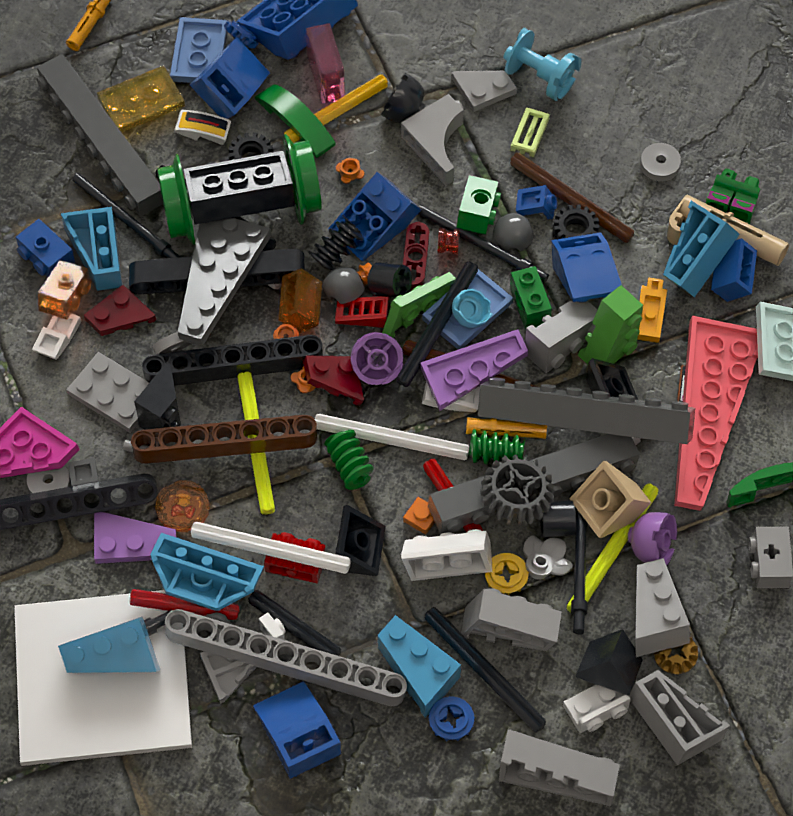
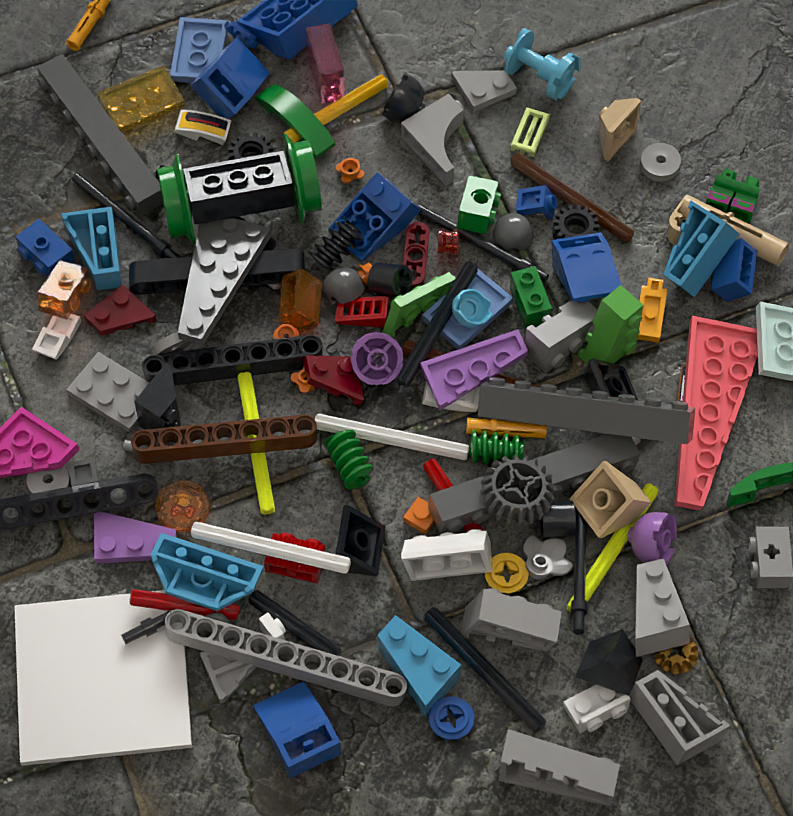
(112, 650): dark azure wedge -> none
(618, 125): none -> tan slope

